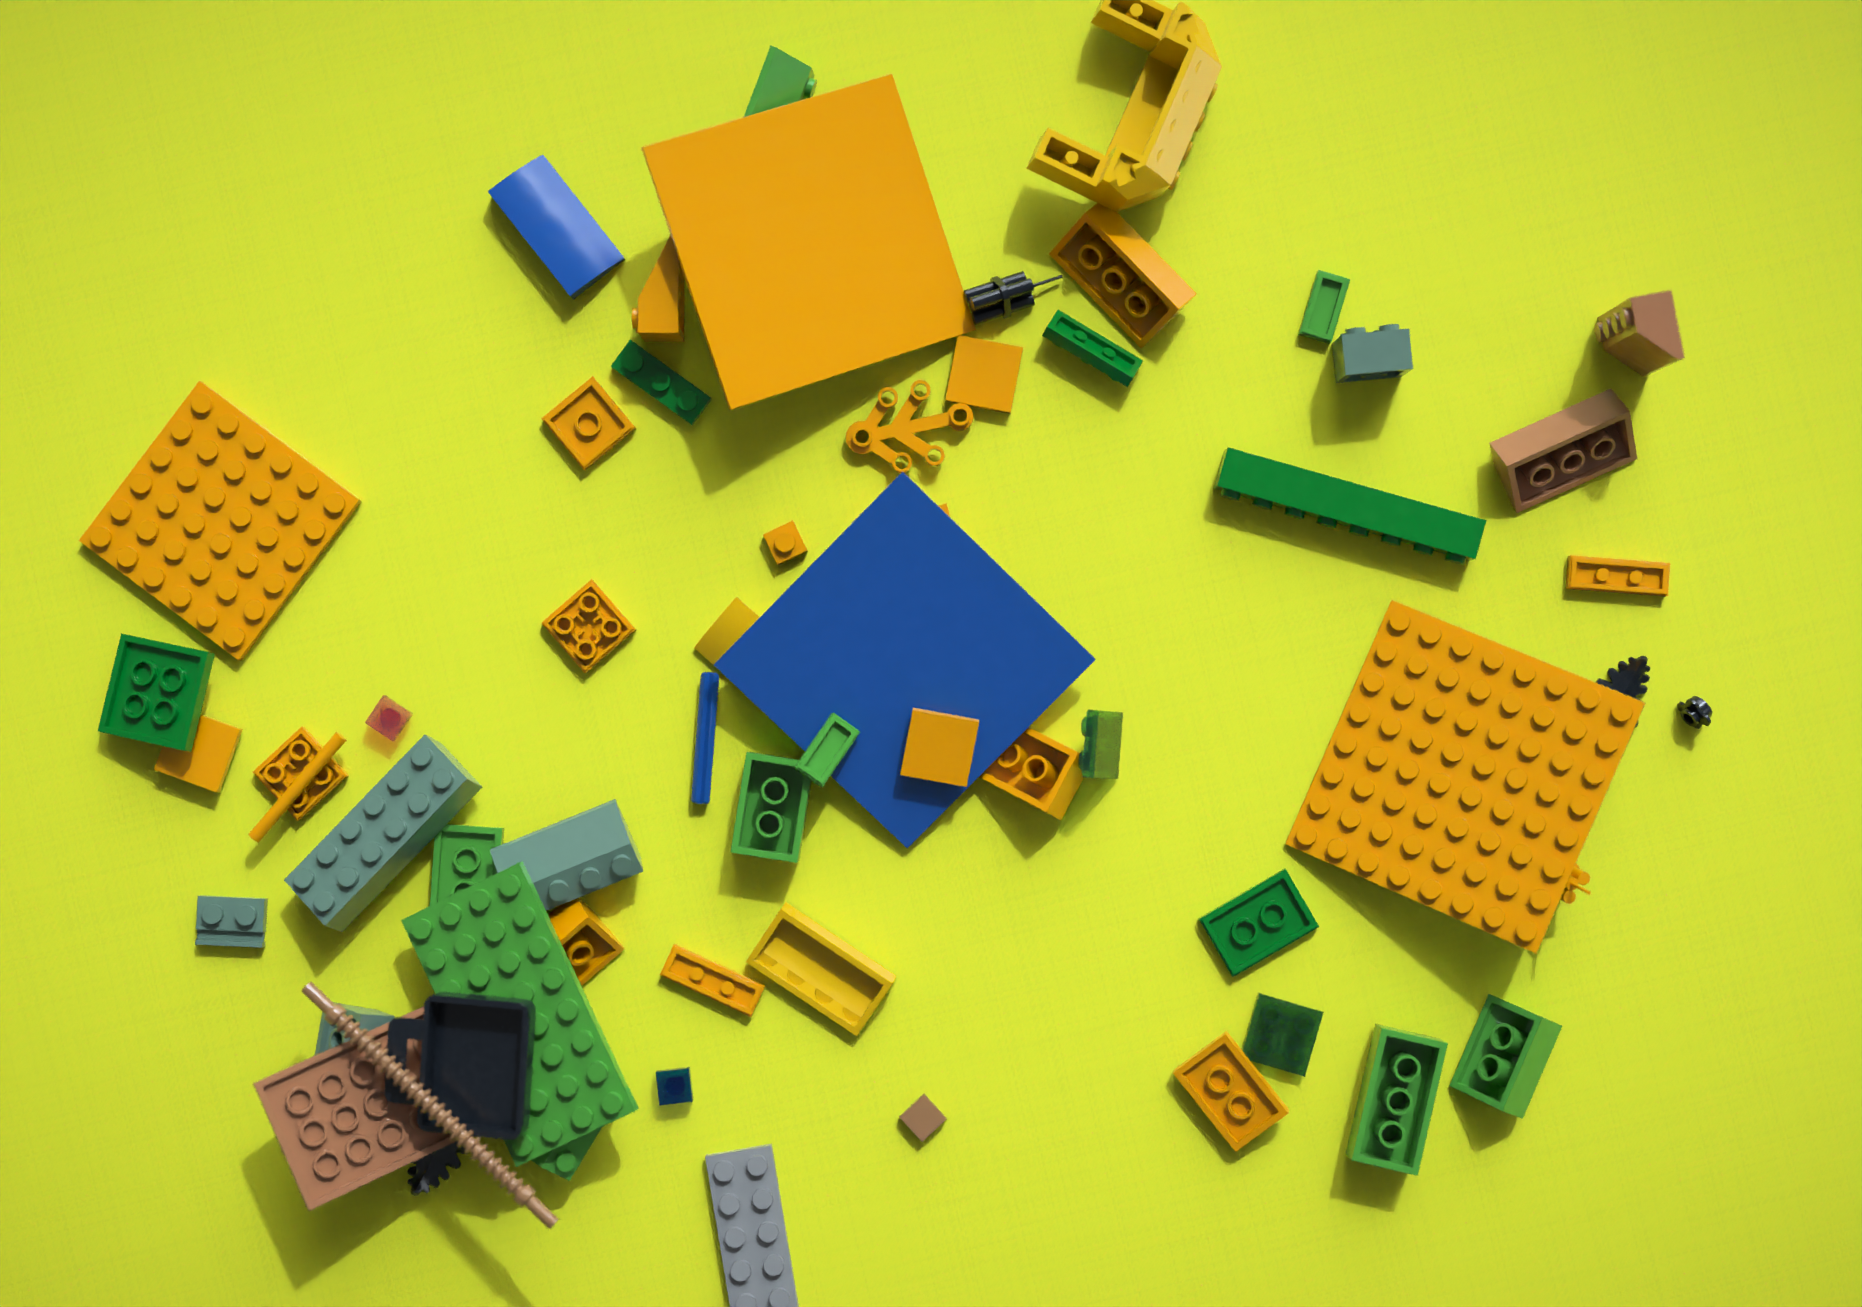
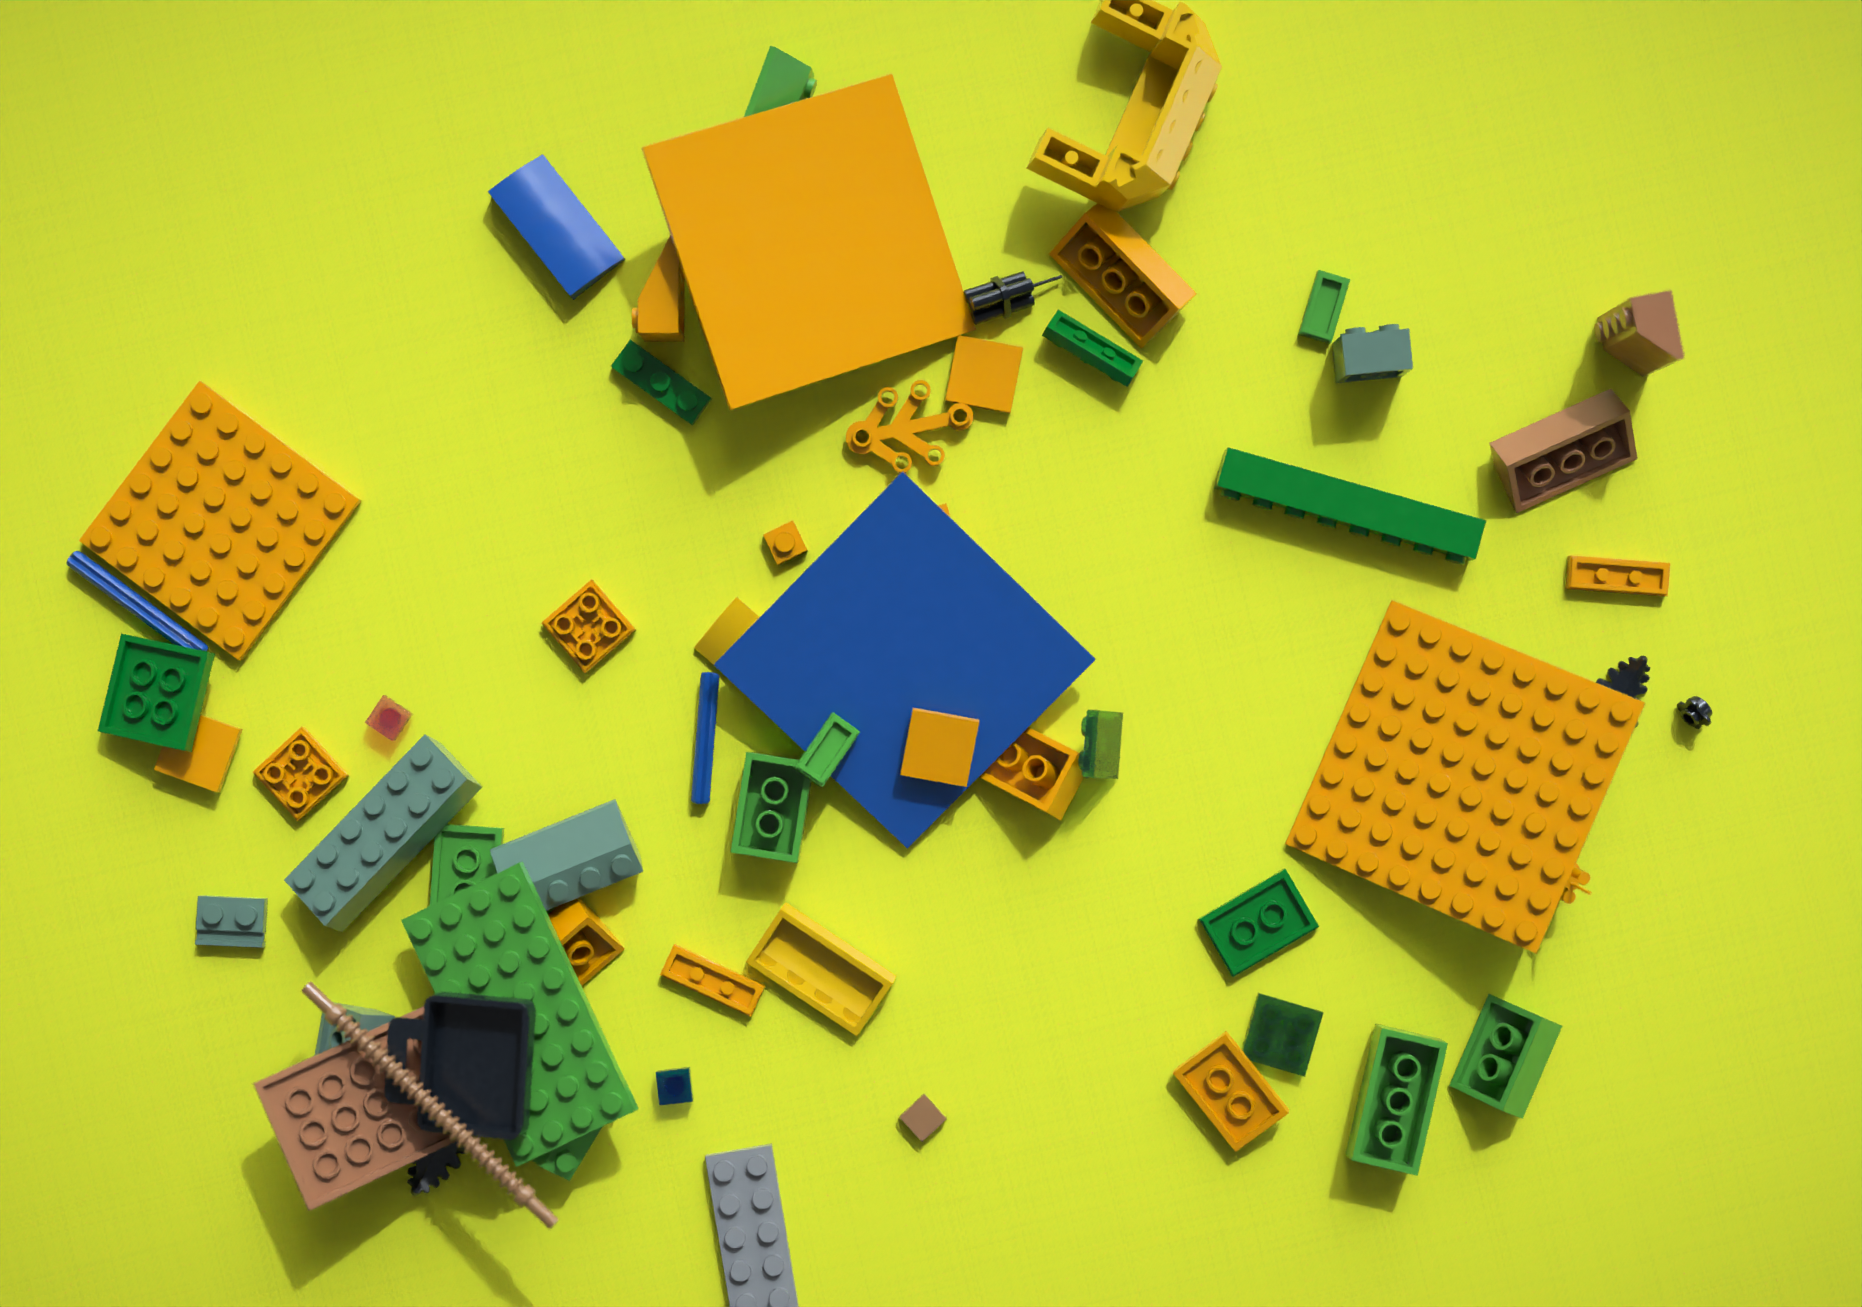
(133, 602): none -> blue axle
(297, 787): light orange bar -> none
(588, 423): light orange tile -> none

